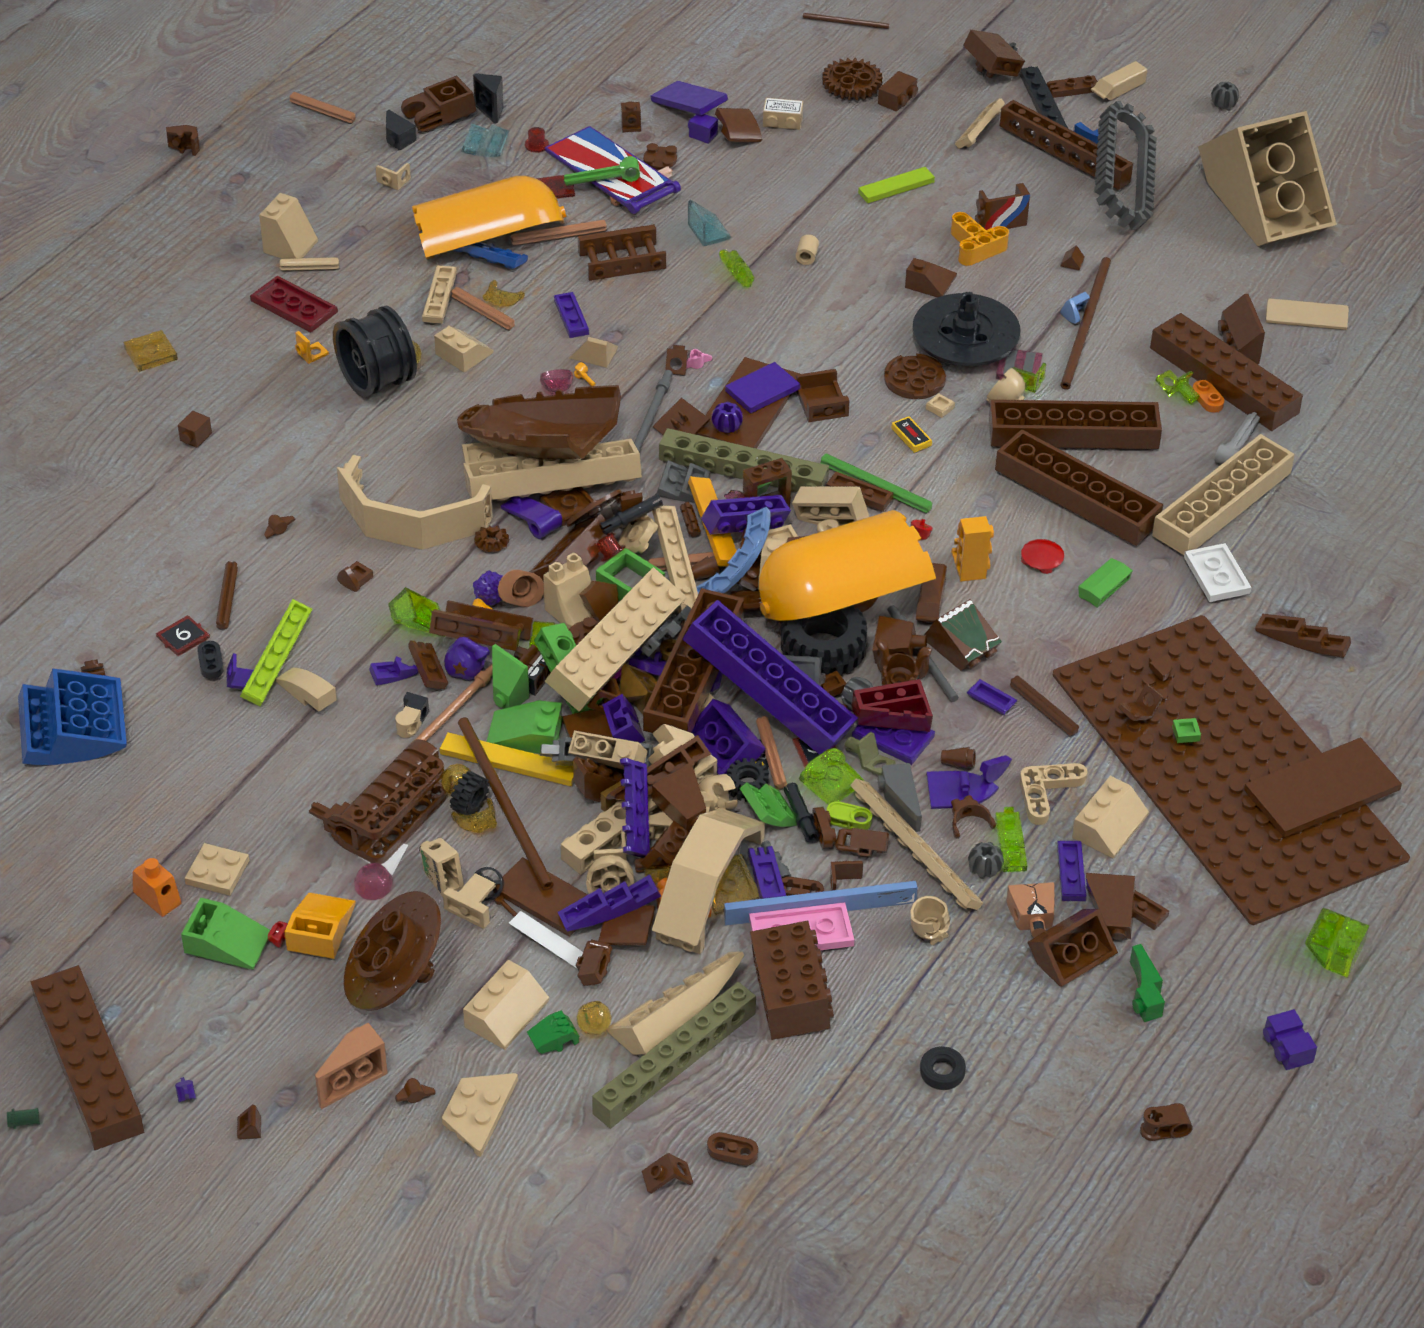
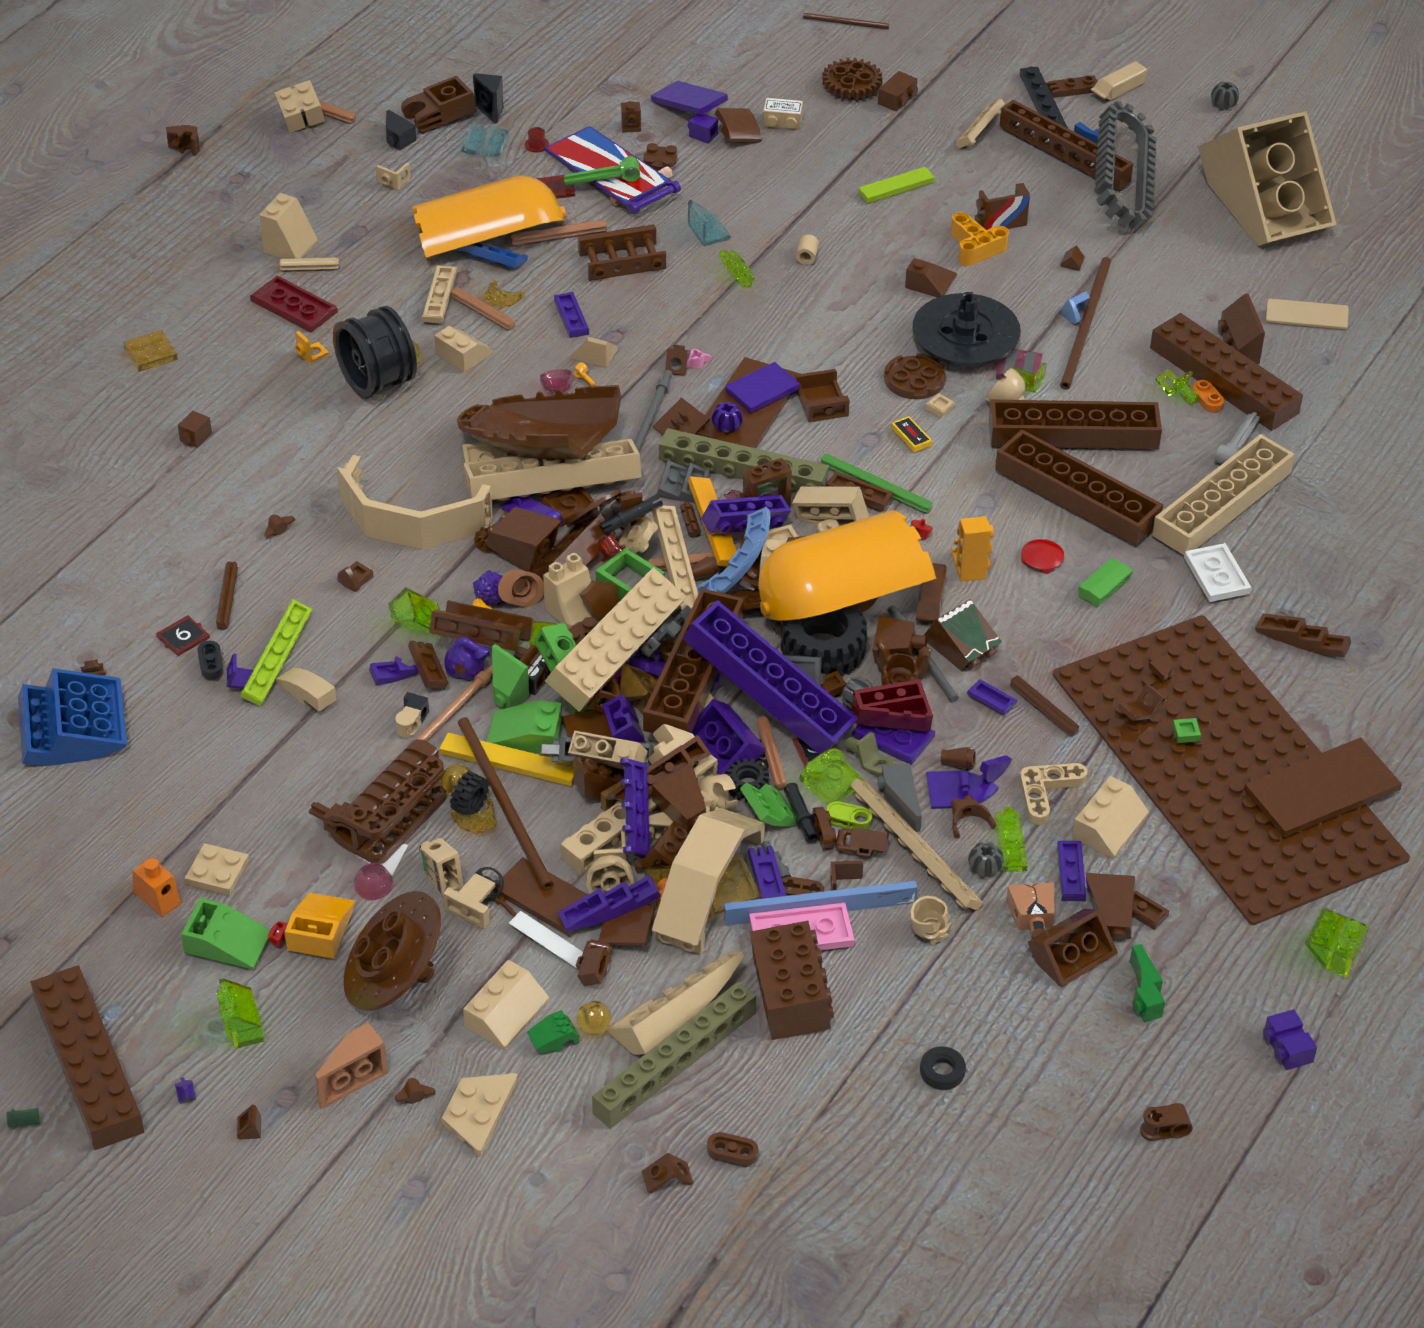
(239, 1013): none -> clear neon green slope
(296, 100): none -> tan piece
(523, 537): none -> reddish brown slope
(993, 54): reddish brown piece -> none

